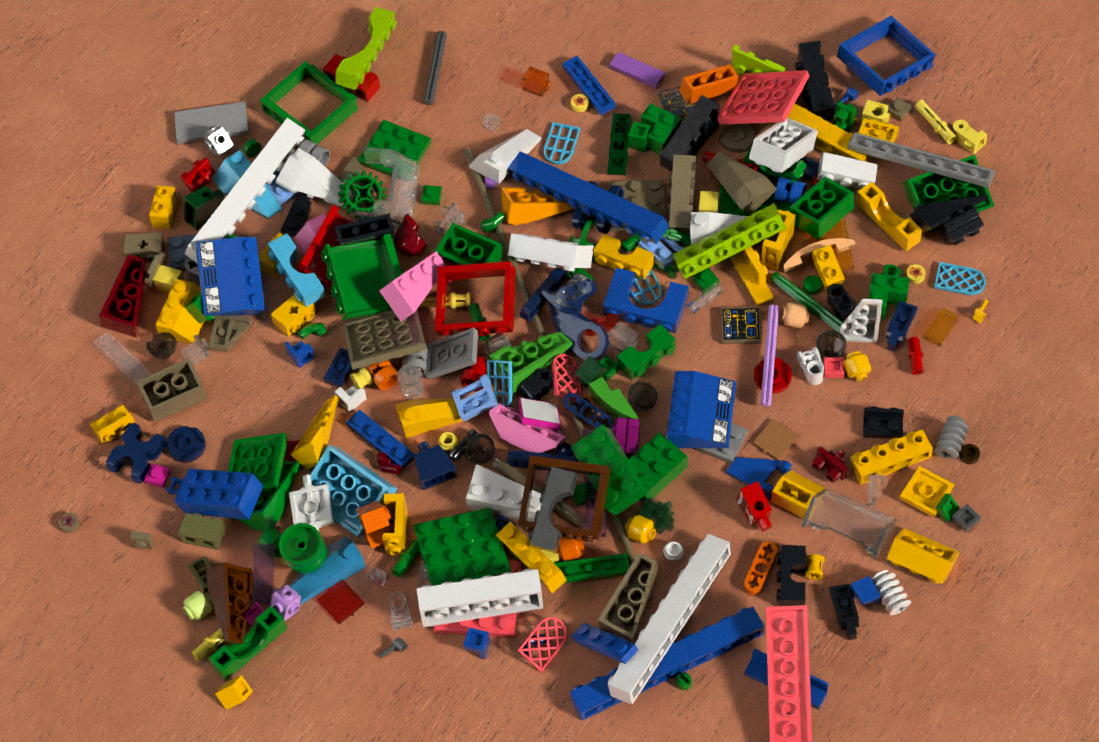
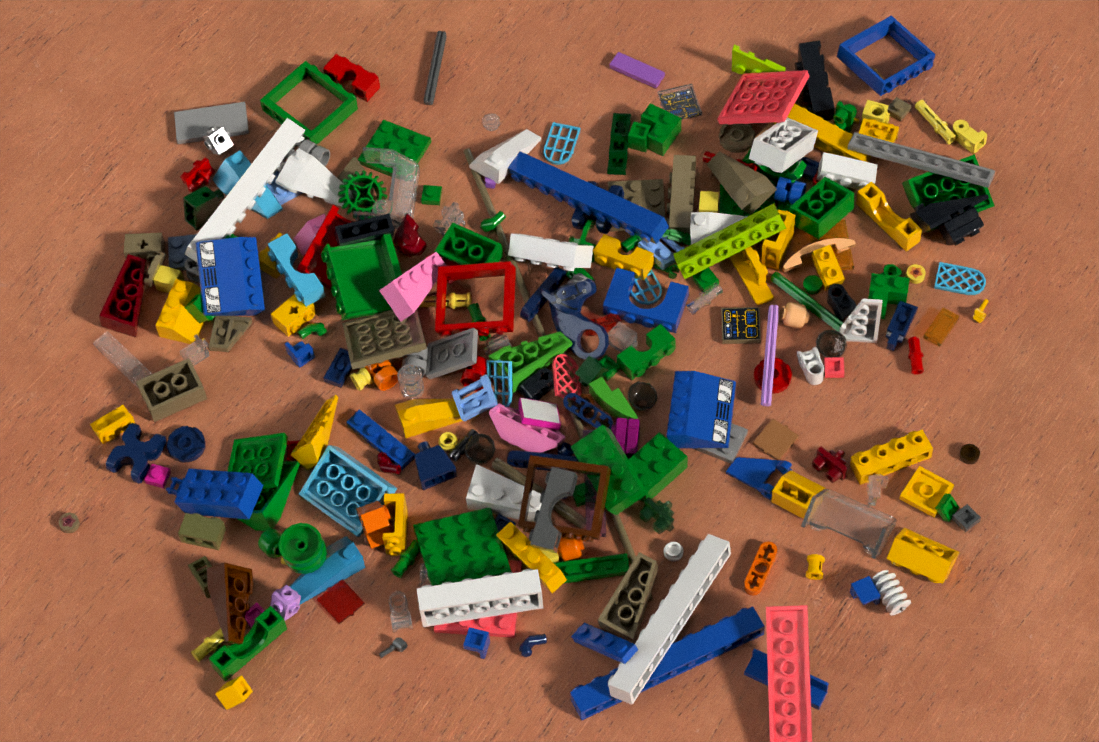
(141, 540): dark tan plate -> none
(162, 345): clear smoke hair -> none
(163, 207): yellow brick -> none
(197, 605): yellowish green head -> none
(251, 148): green tile -> none
(263, 573): tile -> none
(297, 215): black hinge -> none
(312, 504): white plate -> none
(350, 398): white panel -> none
(353, 69): lime arch -> none
(378, 577): clear tile -> none
(526, 207): light orange wedge -> none
(536, 81): clear orange brick -> none
(540, 668): coral window -> none
(579, 103): light yellow tile -> none
(589, 85): blue plate -> none
(640, 529): yellow head -> none
(680, 683): green hinge -> none
(693, 132): black wedge -> none
(708, 83): orange brick -> none
(755, 506): red torso -> none
(792, 561): black arch -> none
(845, 609): black hinge -> none
(850, 94): blue hand -> none
(857, 365): yellow head -> none
(883, 423): black bracket -> none
(951, 437): light grey piece -> none

